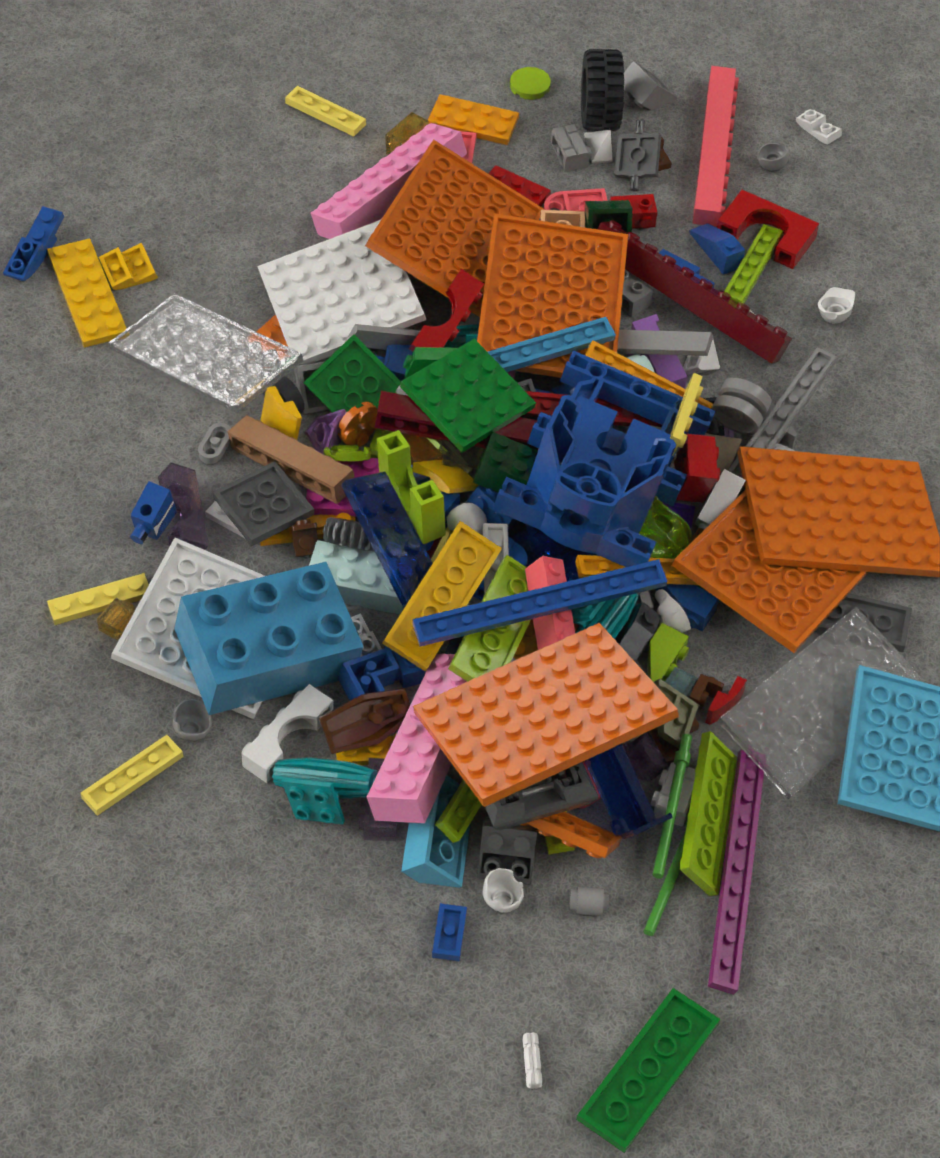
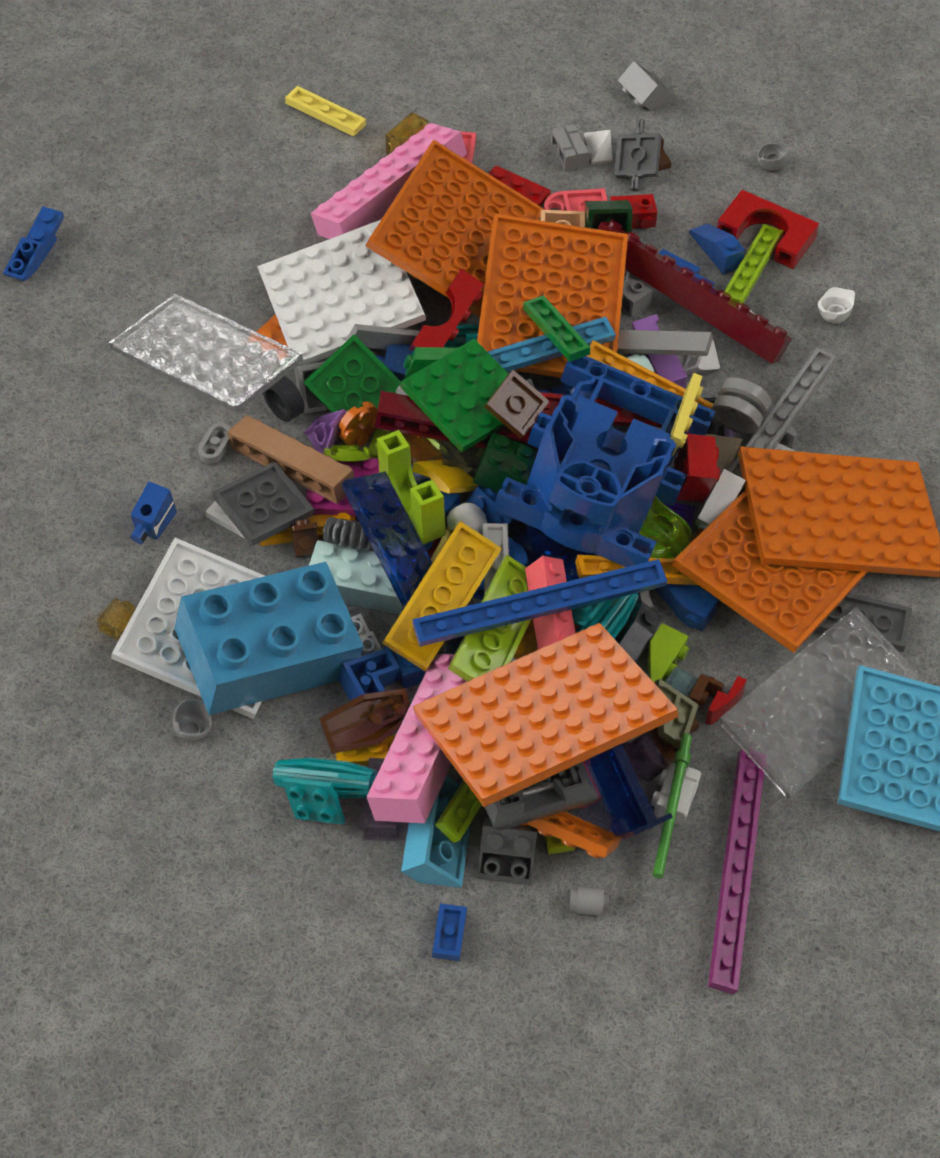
(86, 292): yellow plate -> none
(96, 598): light yellow plate -> none
(128, 267): yellow slope -> none
(131, 775): light yellow plate -> none
(186, 497): clear purple arch -> none
(280, 414): yellow slope -> none
(302, 713): white arch -> none
(467, 116): light orange plate -> none
(502, 890): white hair -> none
(516, 404): none -> plate
(530, 83): lime tile -> none
(532, 1060): white axle -> none
(556, 328): none -> green plate
(602, 89): black tyre -> none
(648, 1070): green plate -> none
(665, 891): bright green bar -> none
(671, 612): white piece -> none
(709, 814): lime plate -> none
(715, 145): coral brick -> none
(816, 125): white slope -> none

